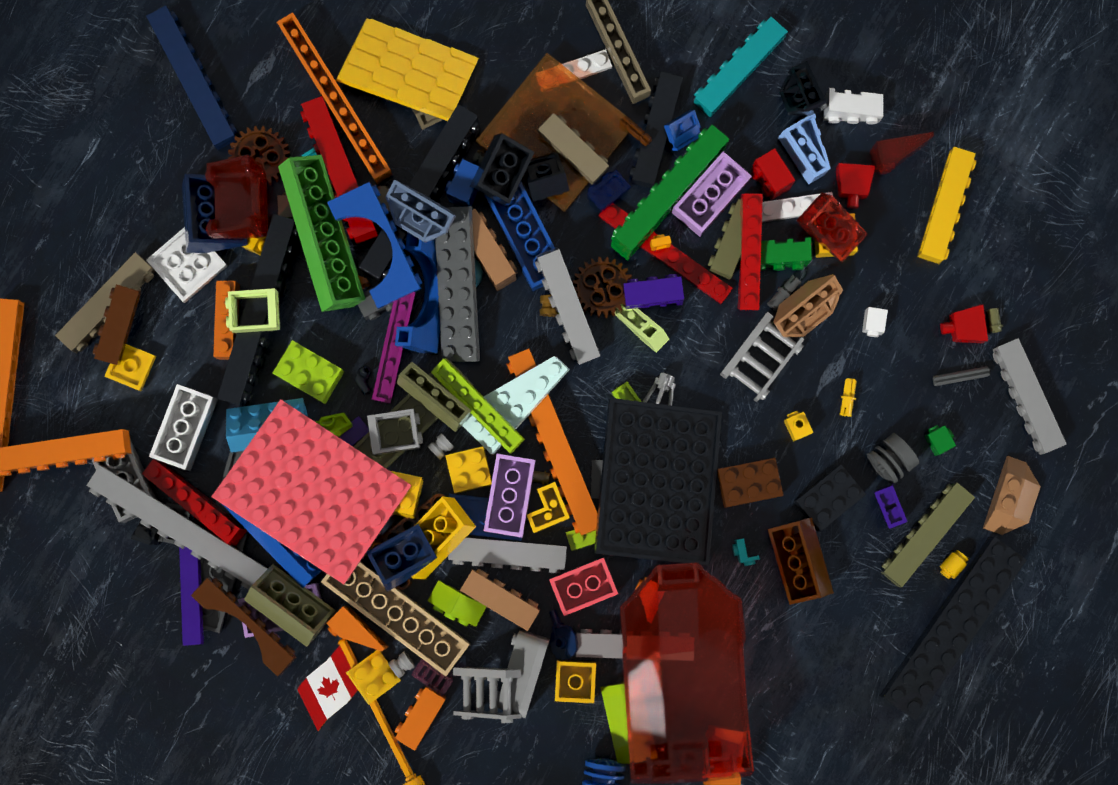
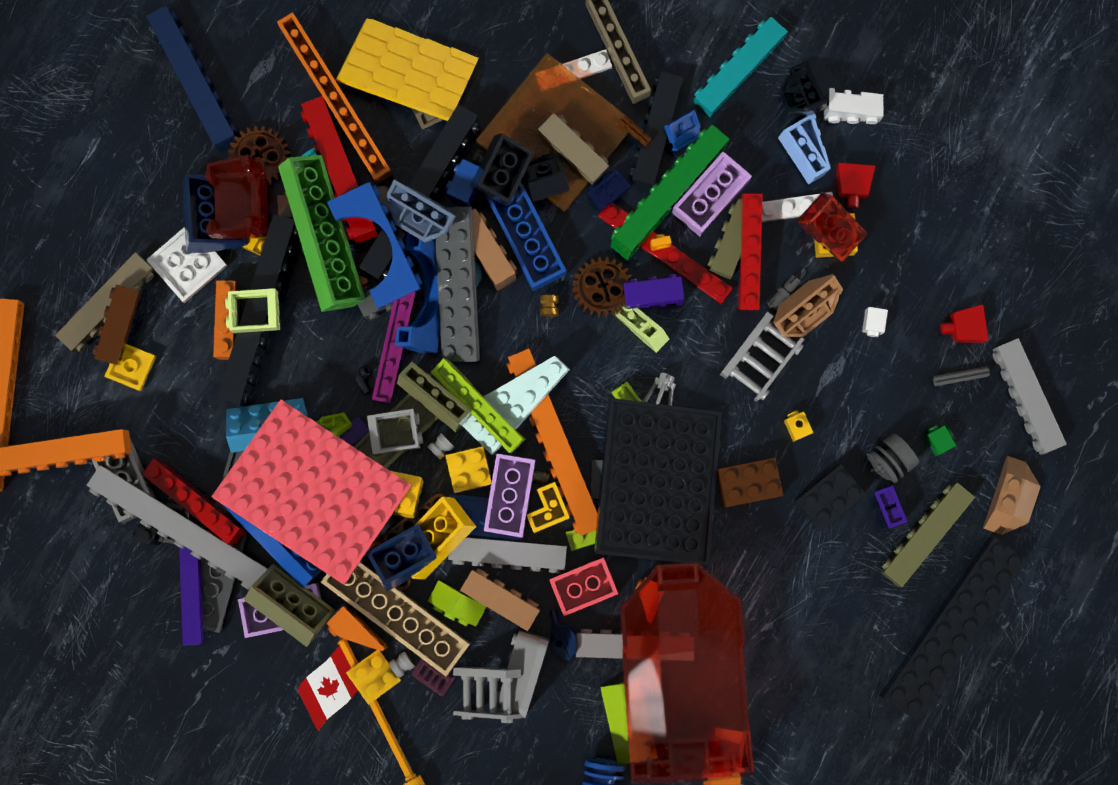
(183, 427): white brick -> none
(274, 653): reddish brown arch -> none
(308, 372): lime brick -> none
(419, 717): orange brick -> none
(568, 306): light grey brick -> none
(575, 681): yellow brick -> none
(739, 550): teal bracket -> none
(772, 174): red brick -> none
(785, 254): green wedge -> none
(800, 561): reddish brown brick -> none
(848, 397): yellow axle -> none
(892, 152): clear red slope -> none
(946, 205): yellow brick -> none
(953, 564): yellow brick -> none
(994, 320): olive pin -> none

